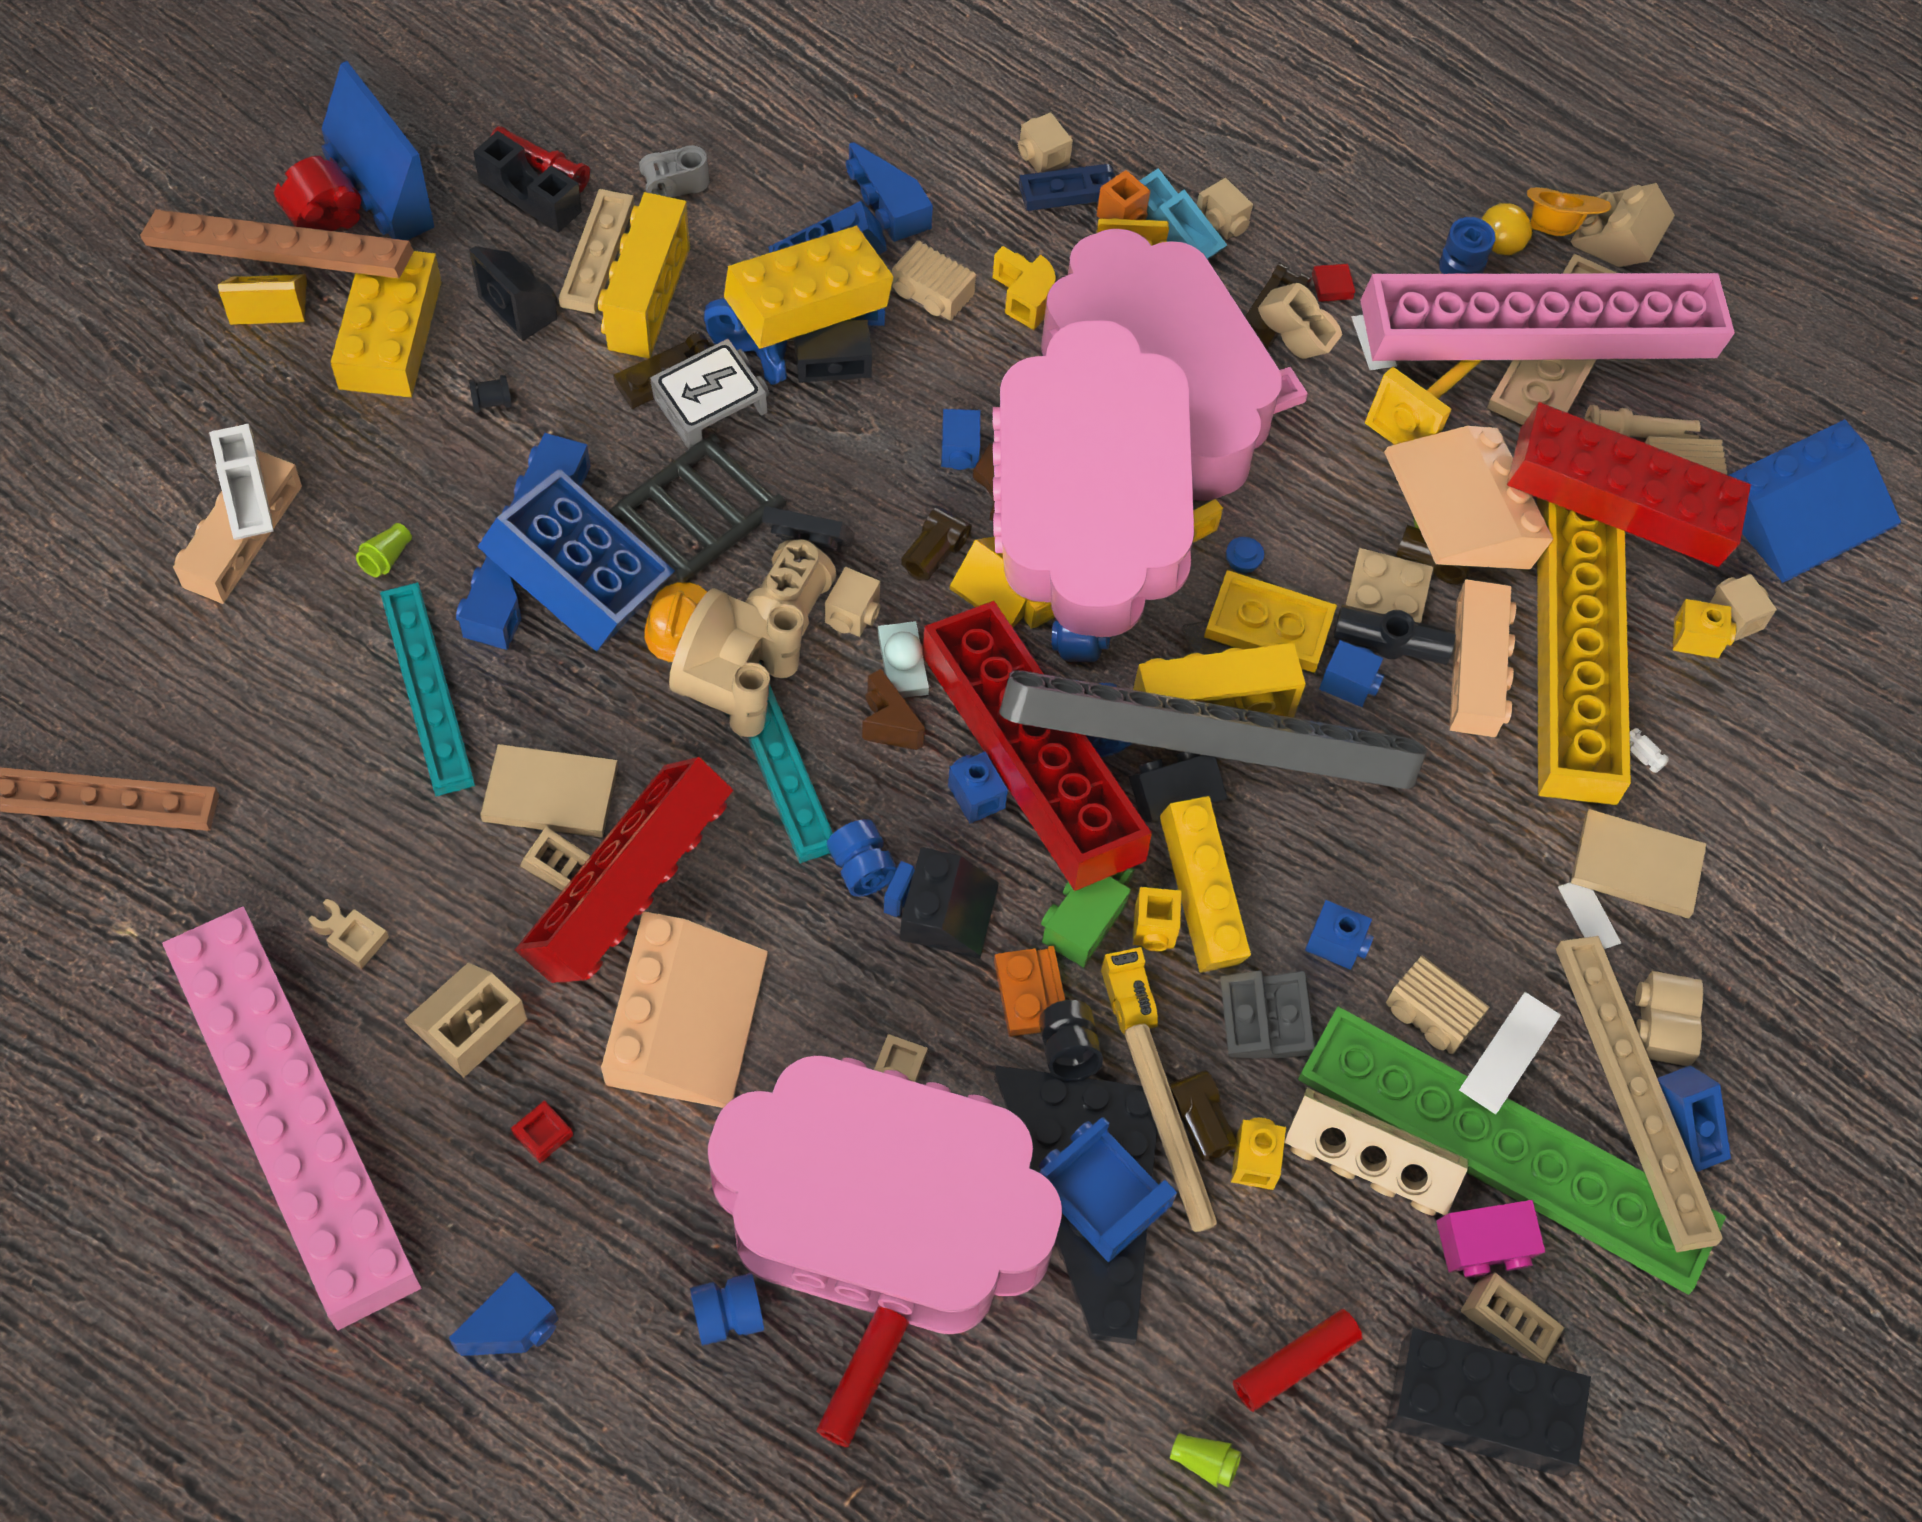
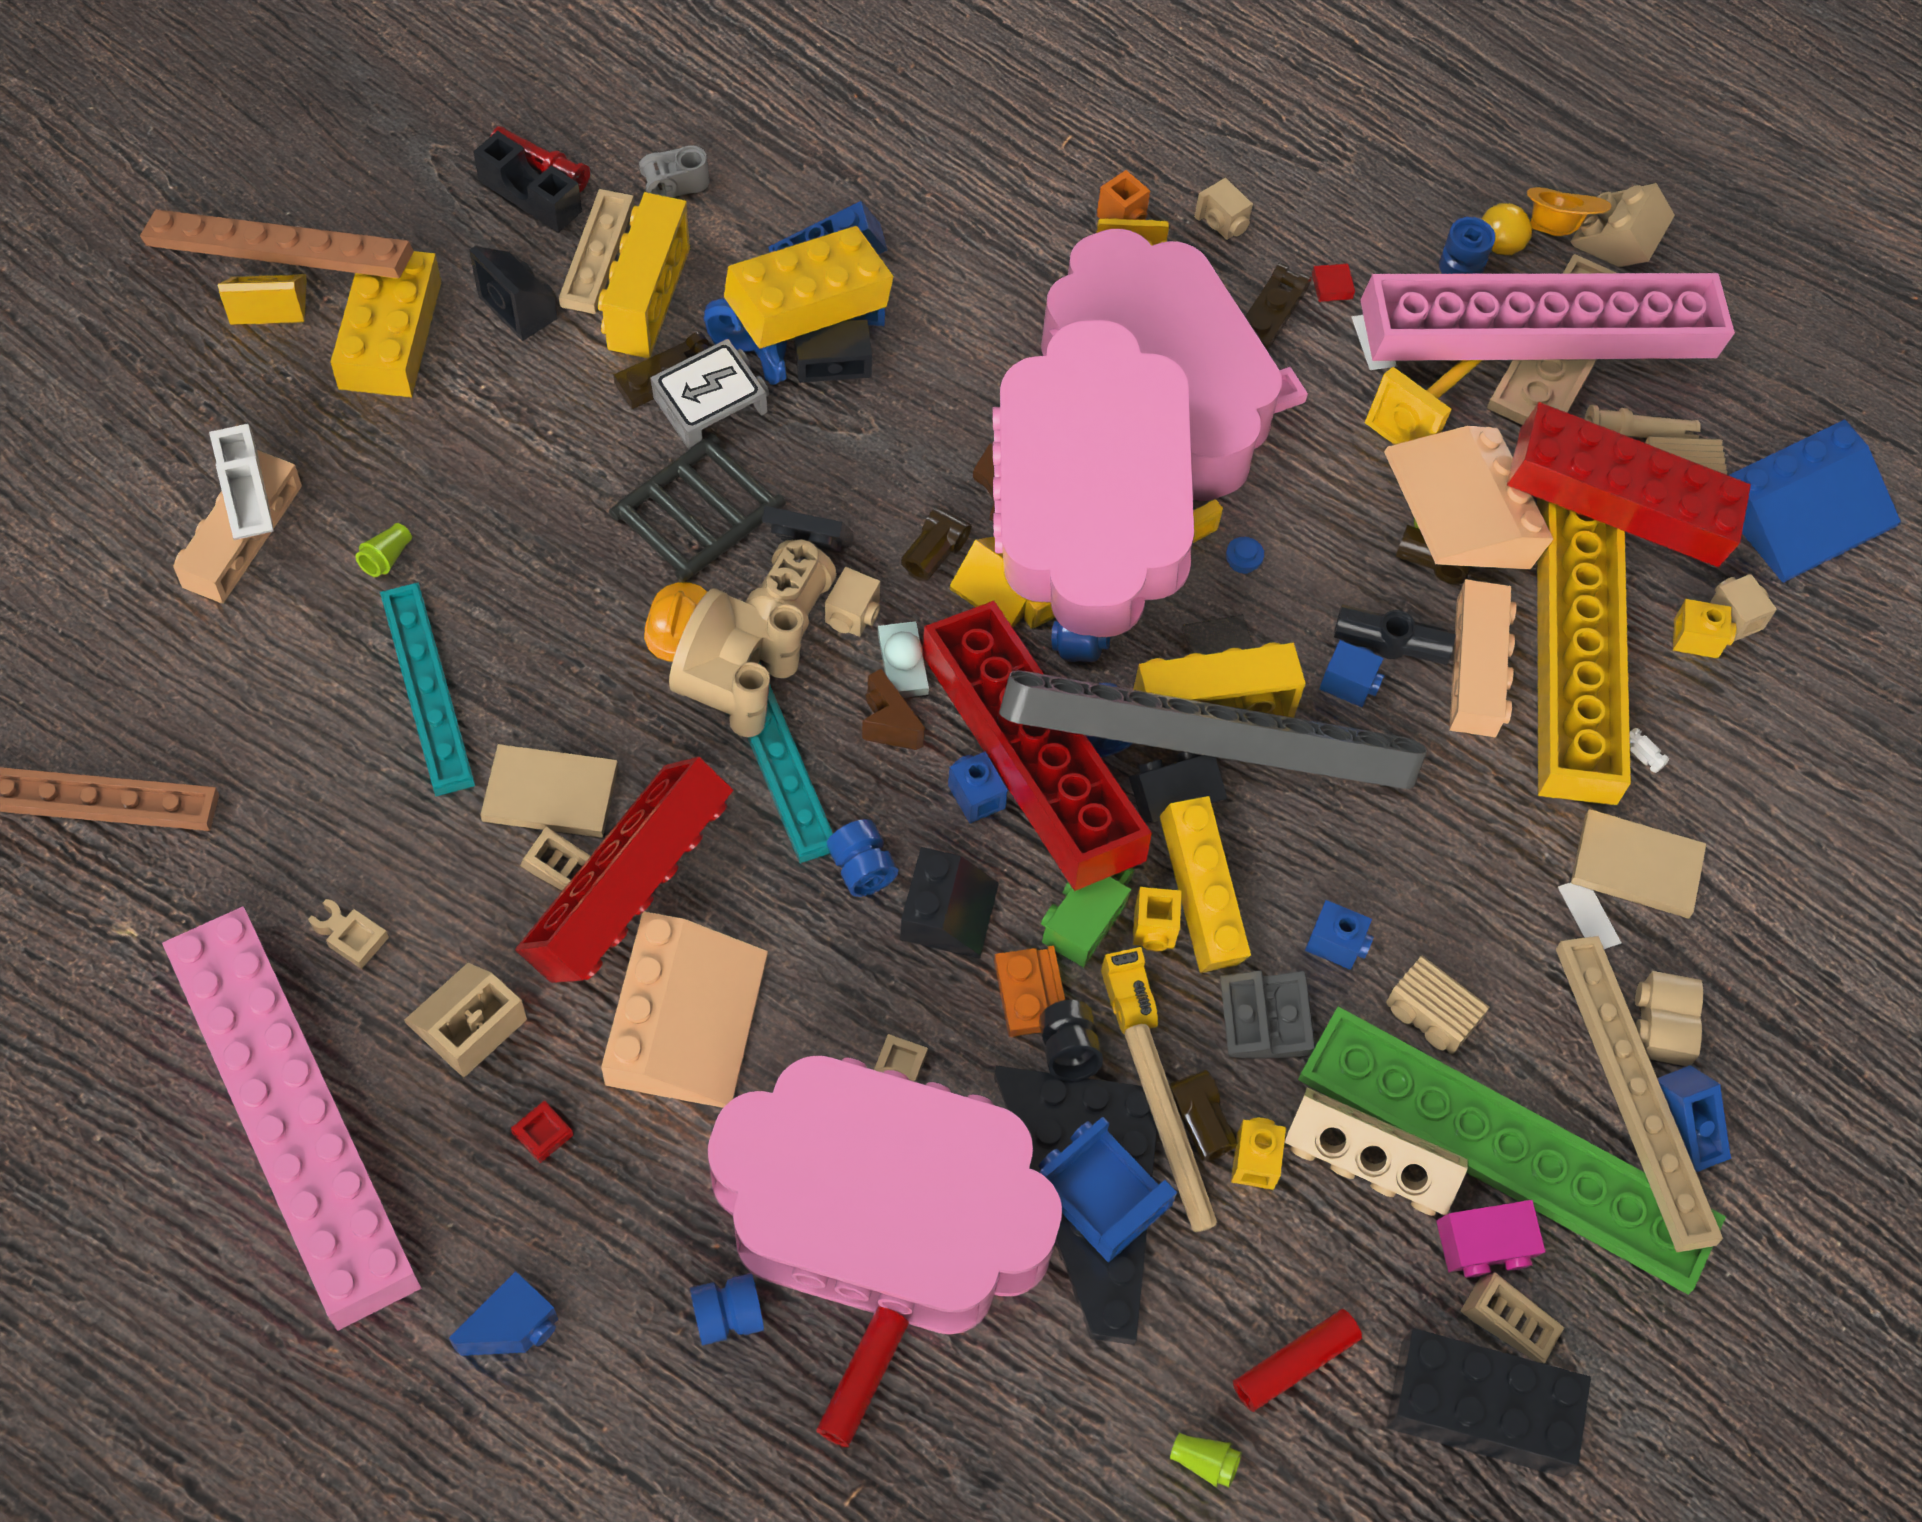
(318, 195): red brick -> none
(376, 158): blue slope -> none
(490, 393): black bush -> none
(492, 607): blue arch -> none
(575, 558): blue slope -> none
(893, 194): blue slope -> none
(898, 889): blue tile -> none
(933, 281): tan brick -> none
(960, 438): blue brick -> none
(1026, 283): yellow brick -> none
(1045, 143): tan brick -> none
(1064, 186): dark blue plate -> none
(1185, 219): medium azure slope -> none
(1260, 613): yellow plate -> none
(1300, 321): tan brick -> none
(1388, 584): tan plate -> none
(1510, 1053): white slope -> none

